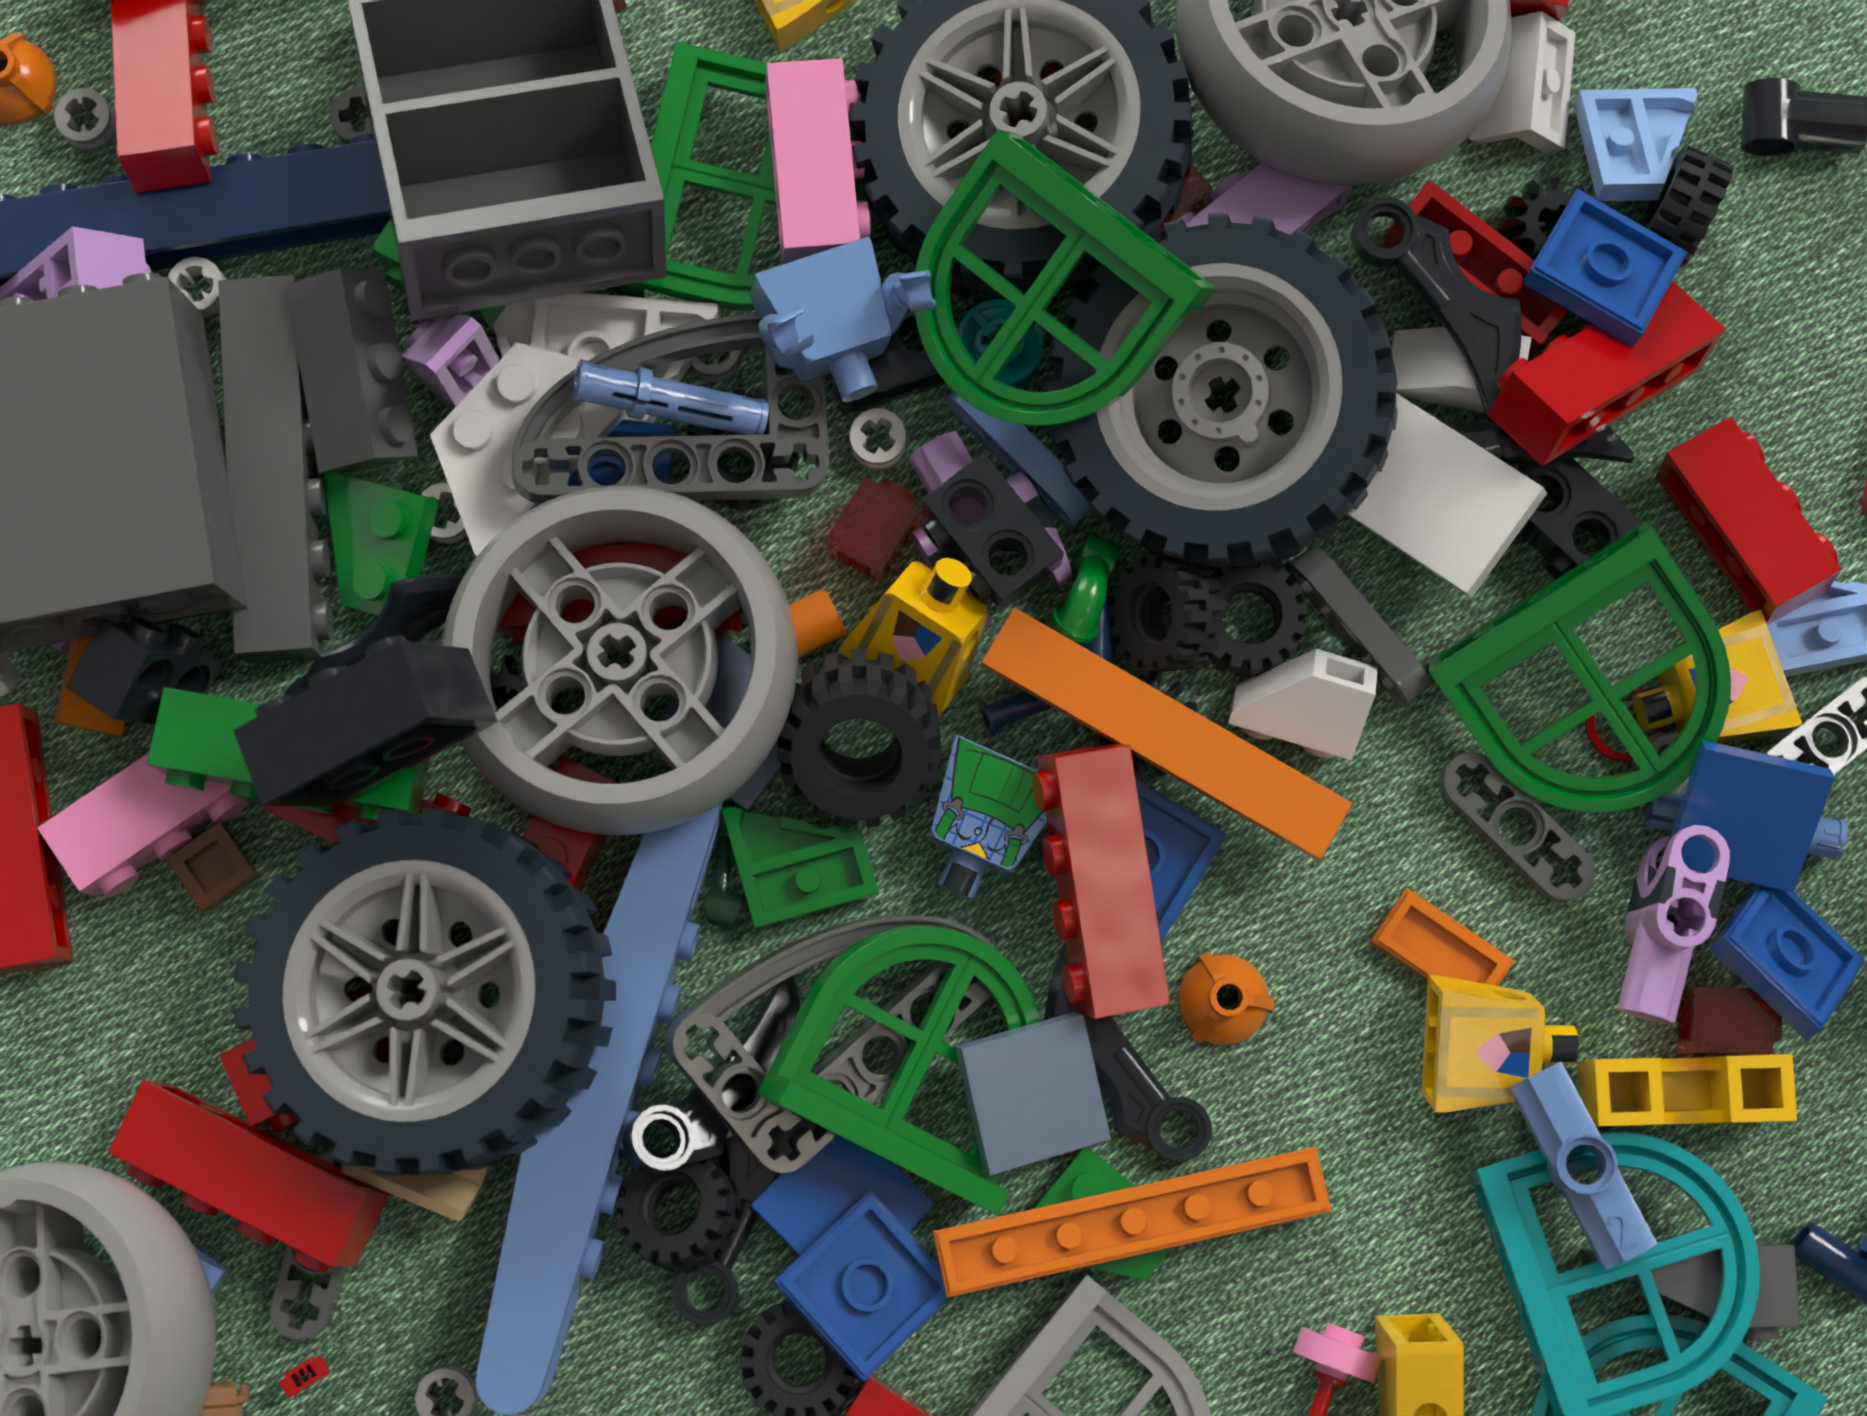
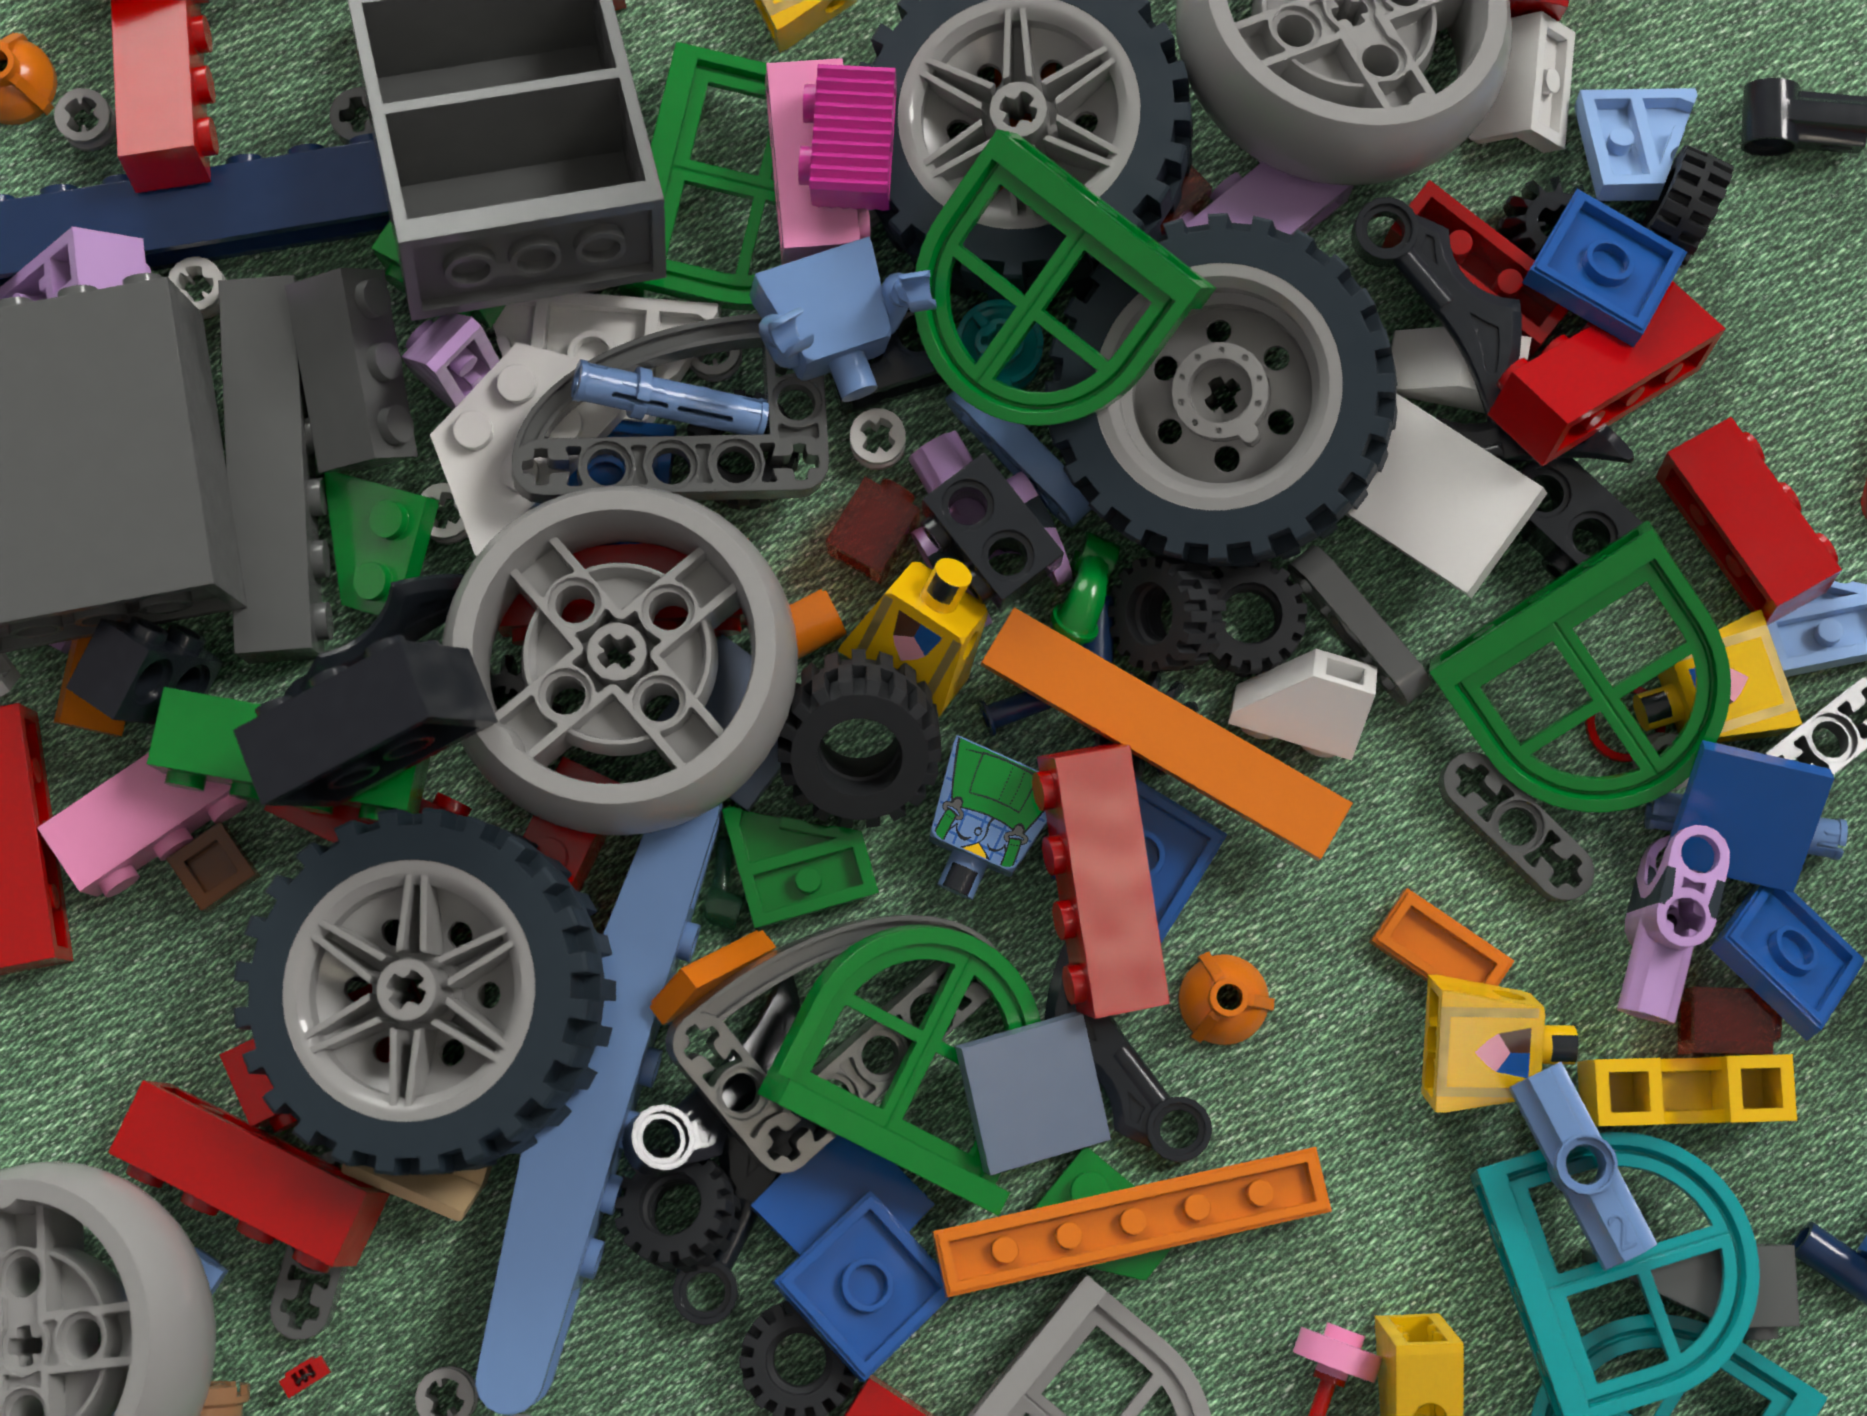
(708, 972): none -> orange tile
(850, 136): none -> dark pink brick

